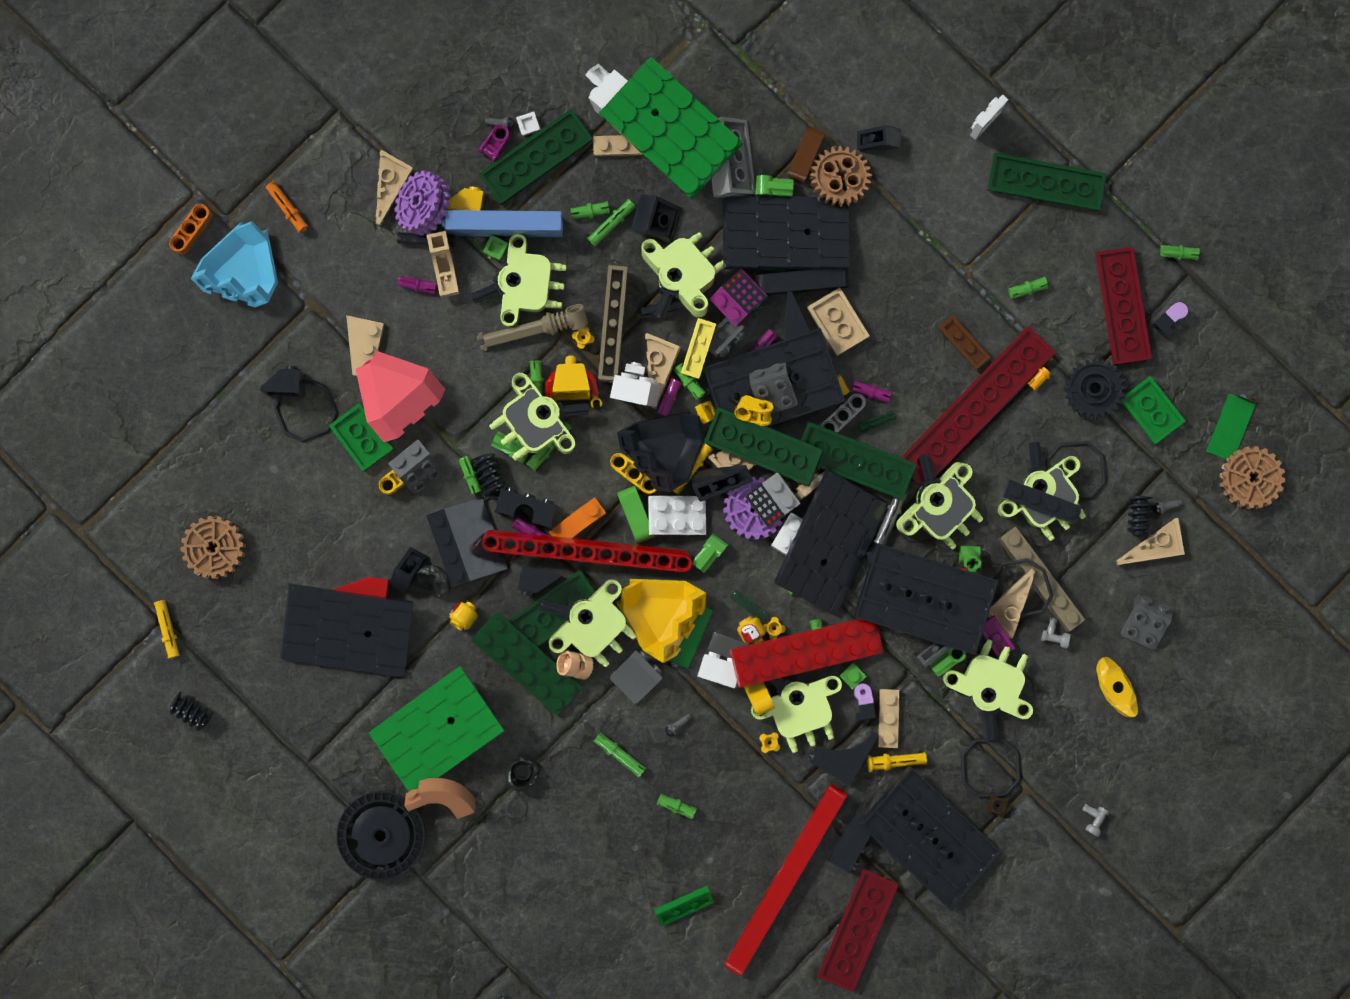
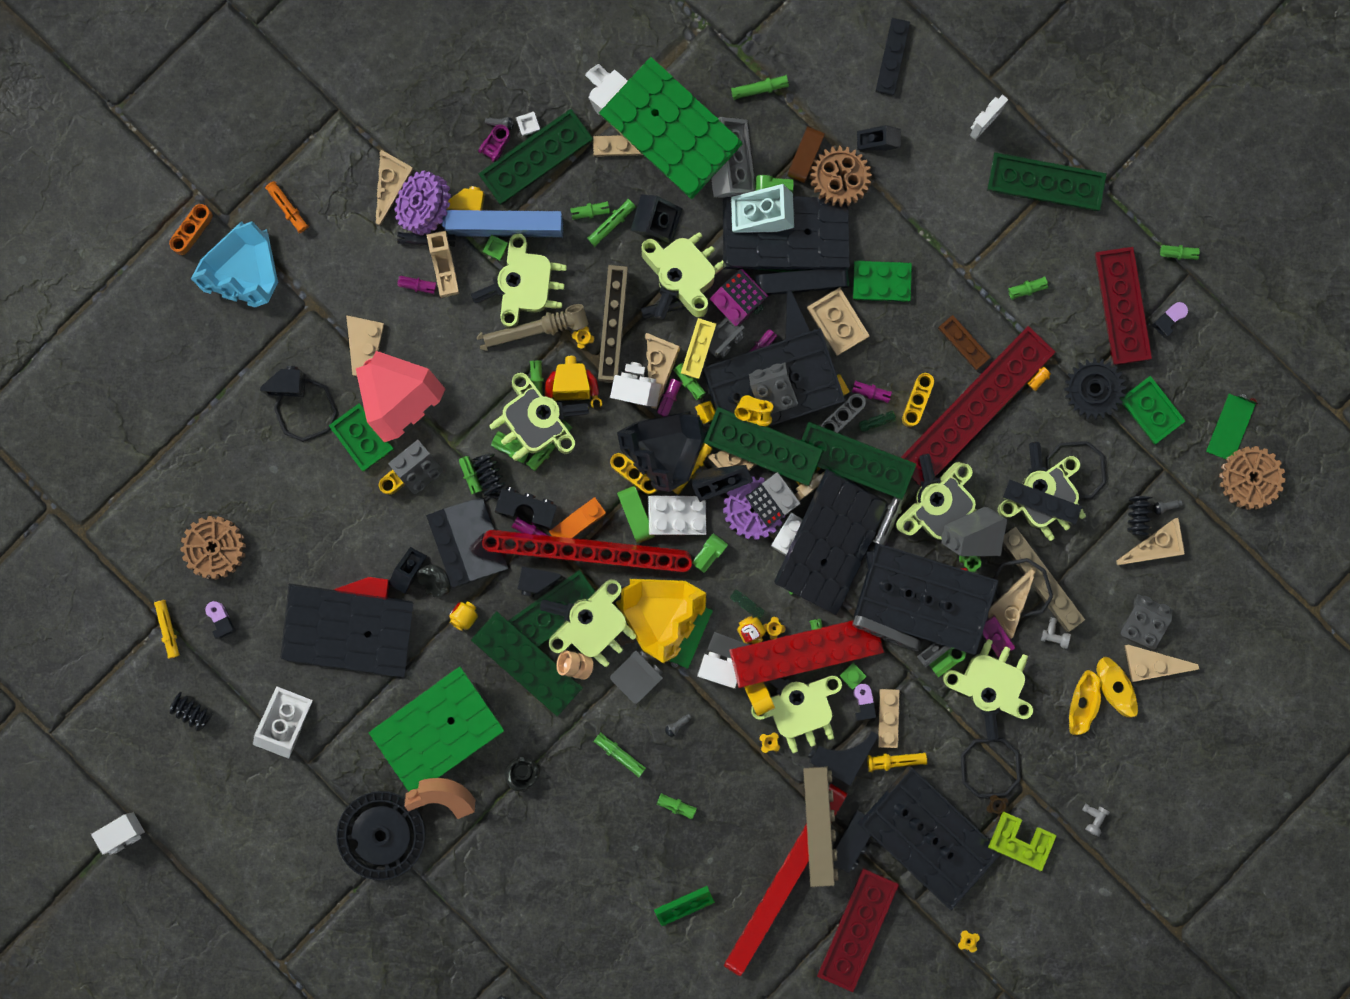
(117, 833): none -> white brick
(220, 618): none -> leg
(282, 722): none -> white slope
(760, 87): none -> bright green pin
(763, 210): none -> light aqua slope
(819, 826): none -> dark tan brick
(882, 281): none -> green plate
(886, 633): none -> dark grey beam
(892, 56): none -> black plate
(921, 391): none -> yellow beam
(968, 936): none -> yellow plate
(976, 533): none -> dark grey slope
(1031, 854): none -> lime plate
(1081, 718): none -> yellow piece
(1148, 664): none -> tan wing

